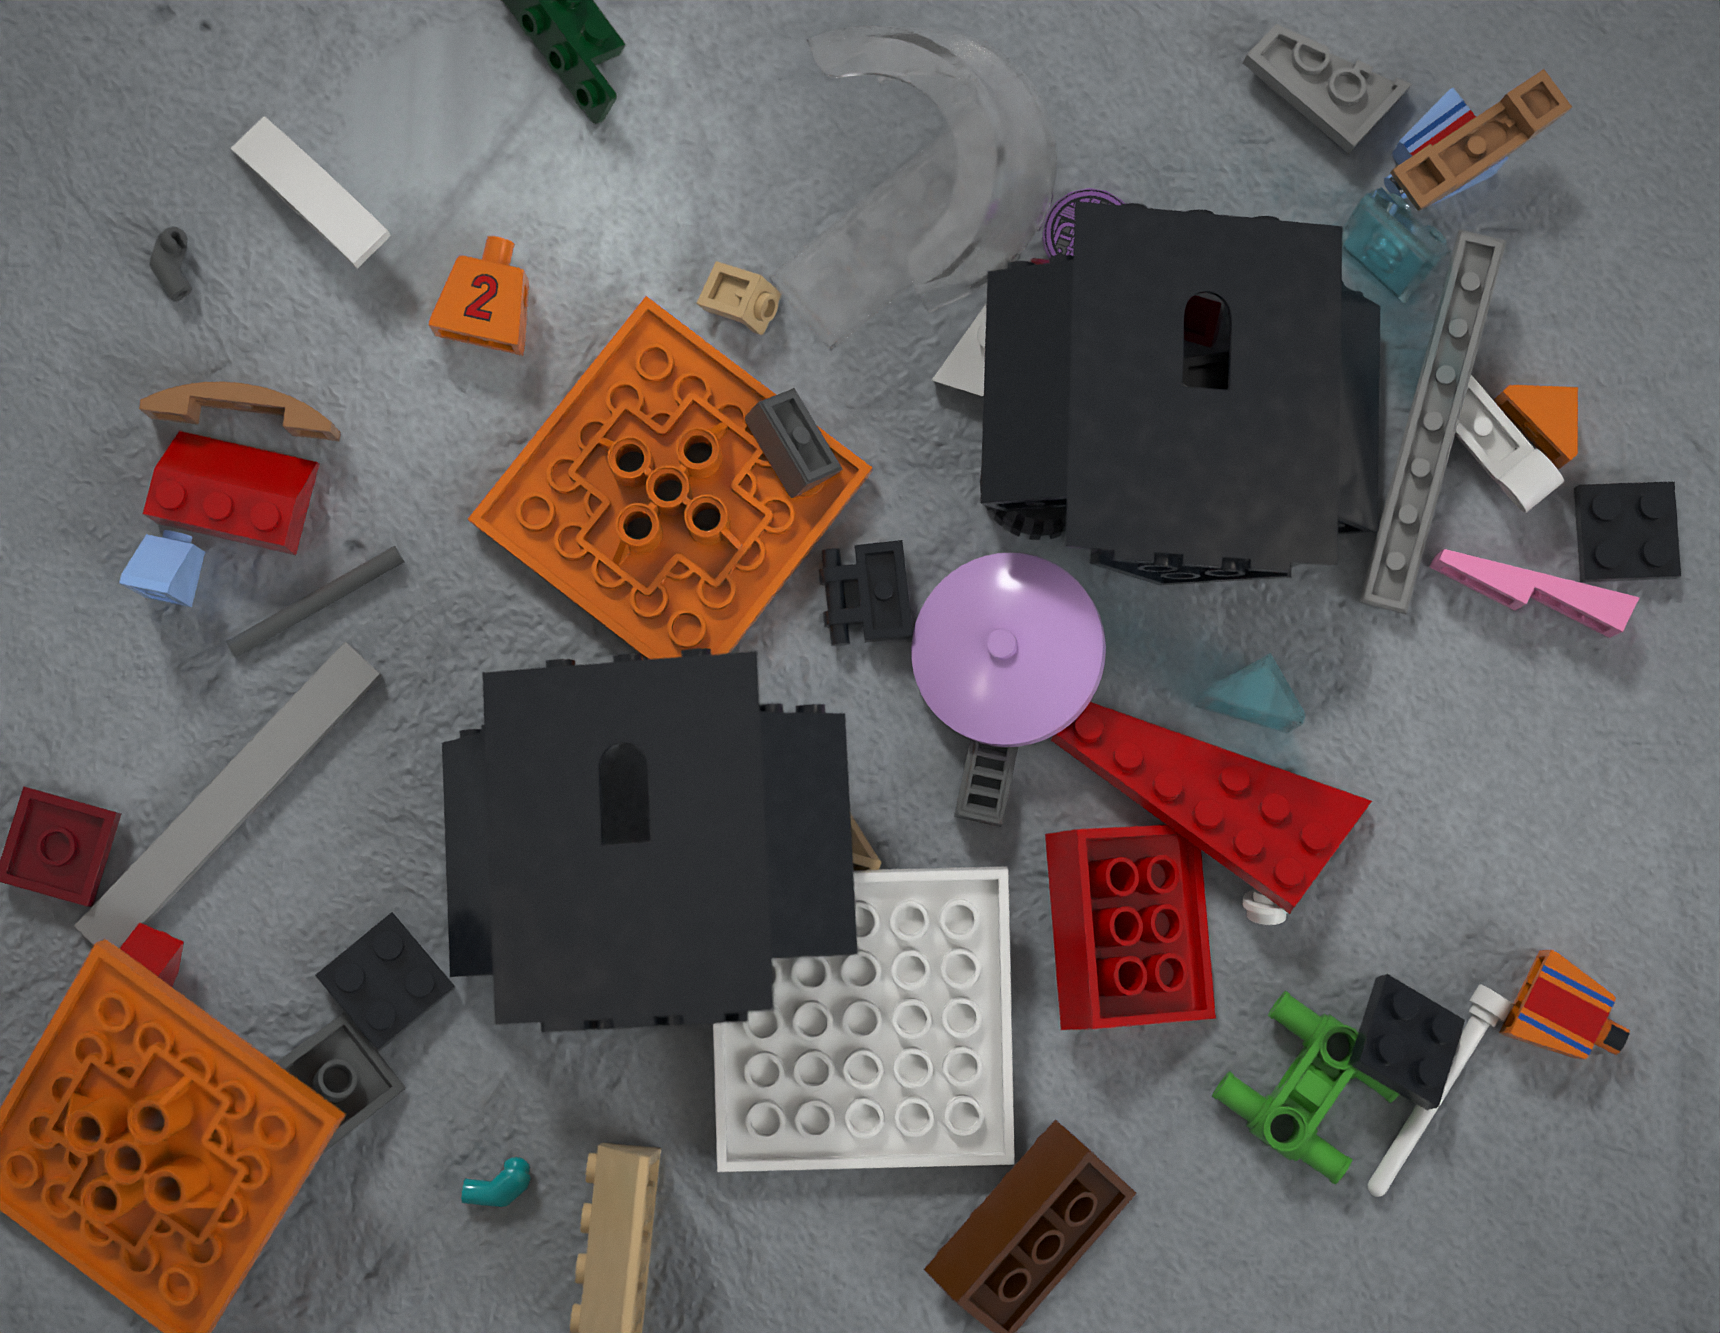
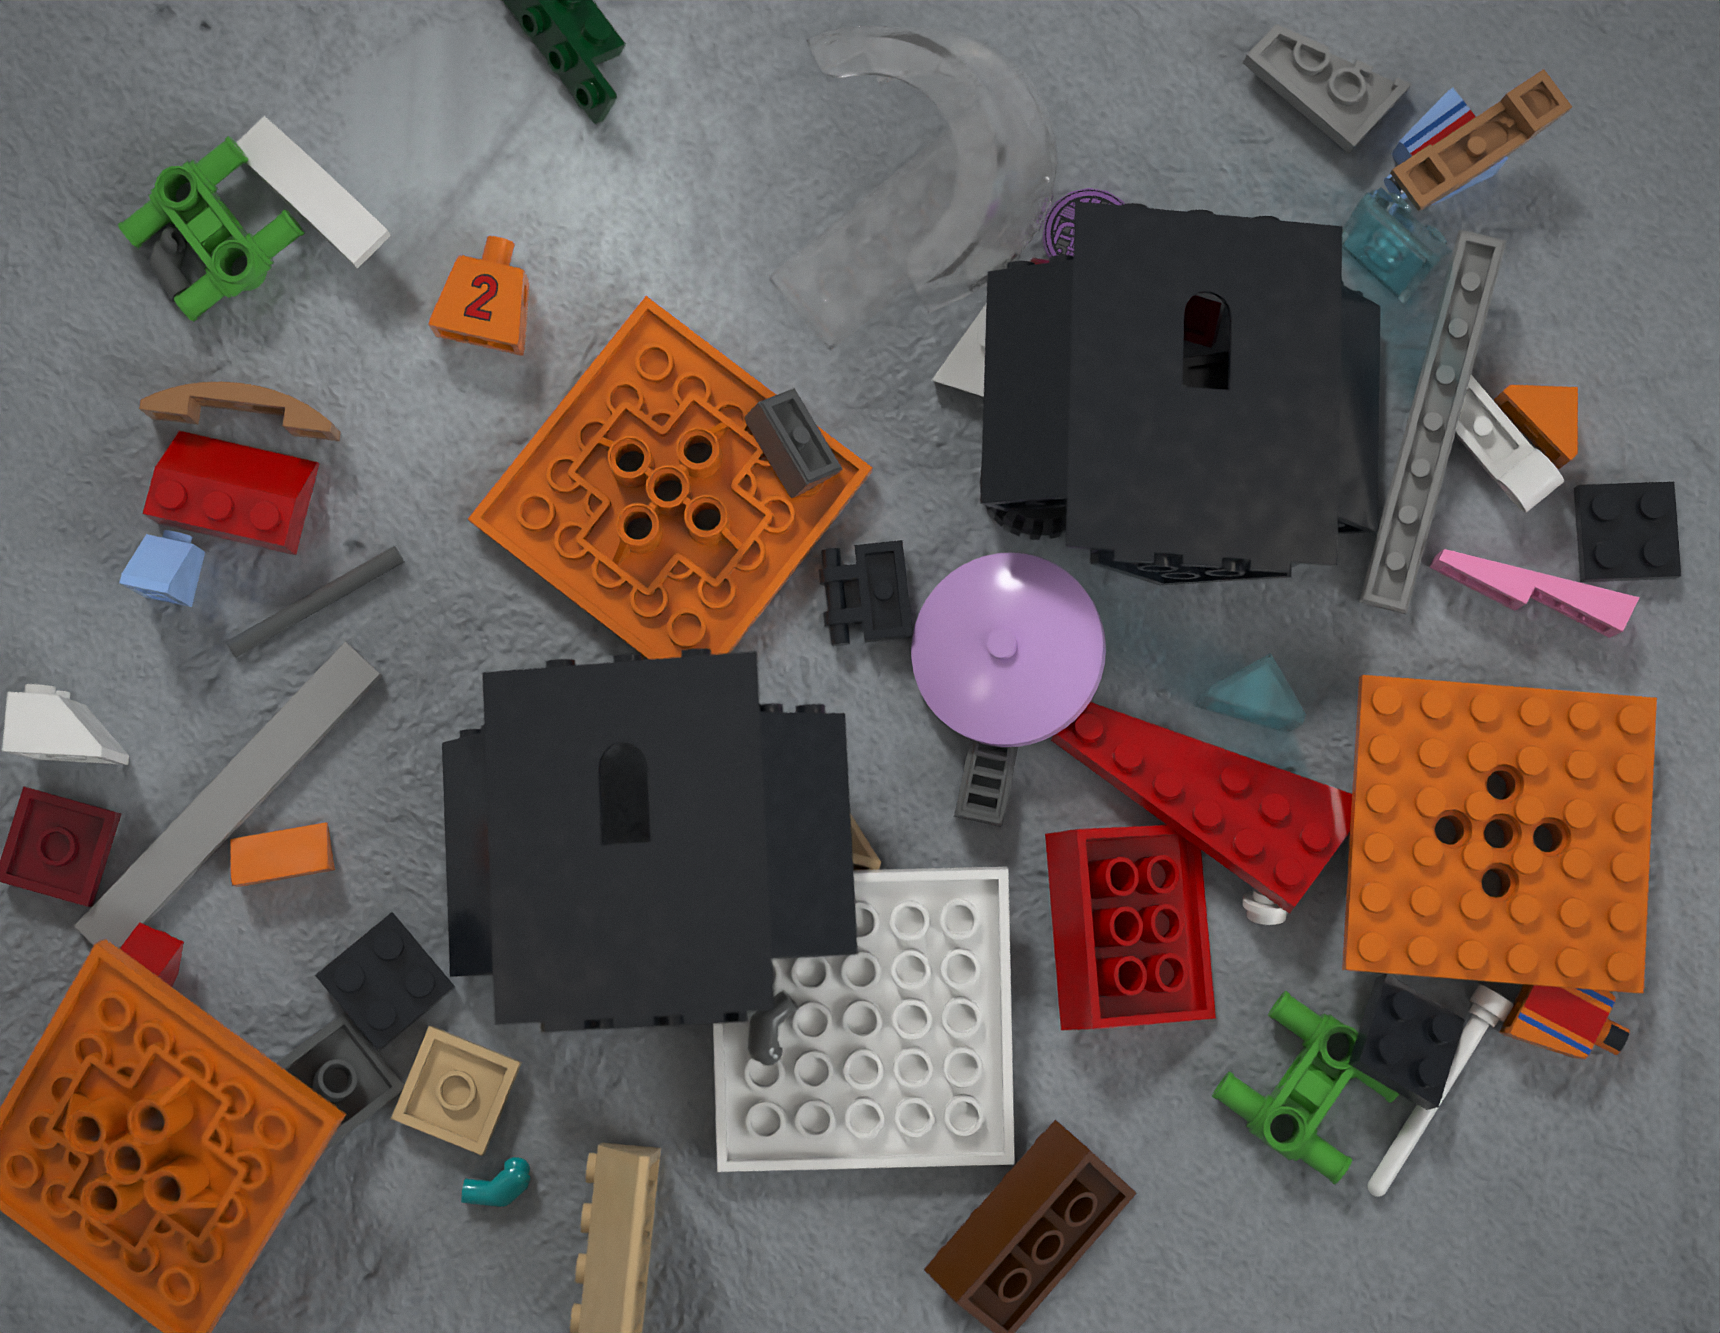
(55, 728): none -> white slope
(211, 228): none -> bright green piece
(281, 855): none -> orange slope
(456, 1090): none -> tan plate
(740, 296): tan bracket -> none
(763, 1030): none -> dark grey arm
(1568, 766): none -> orange plate

